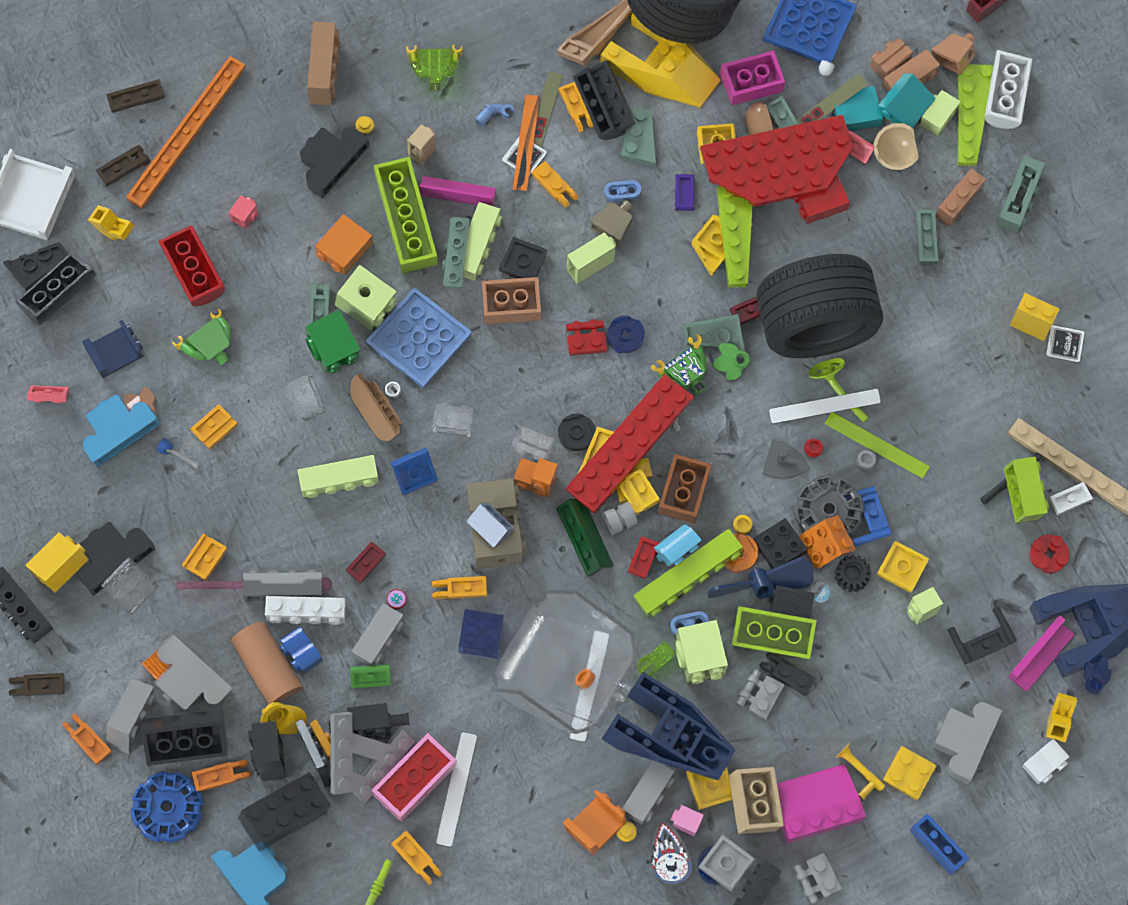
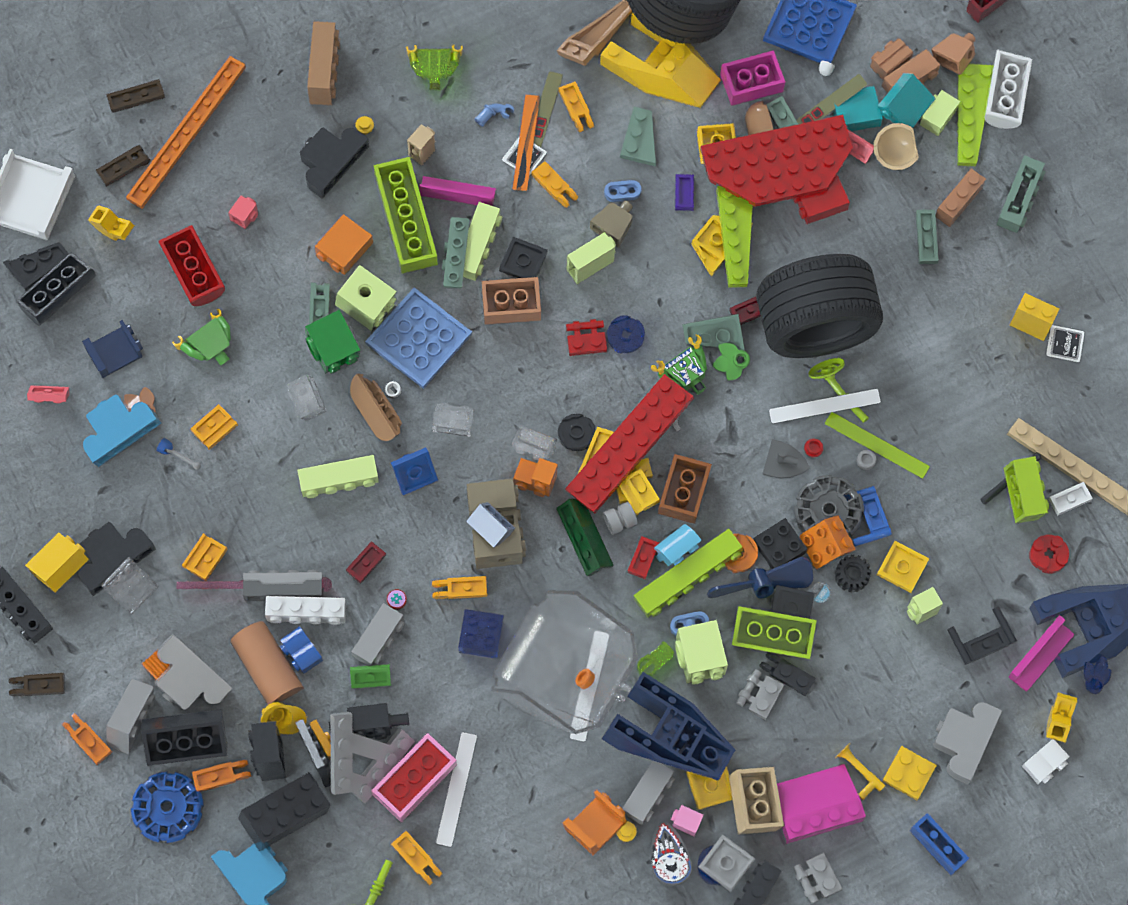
(604, 100): black brick -> none
(742, 524): yellow tile -> none

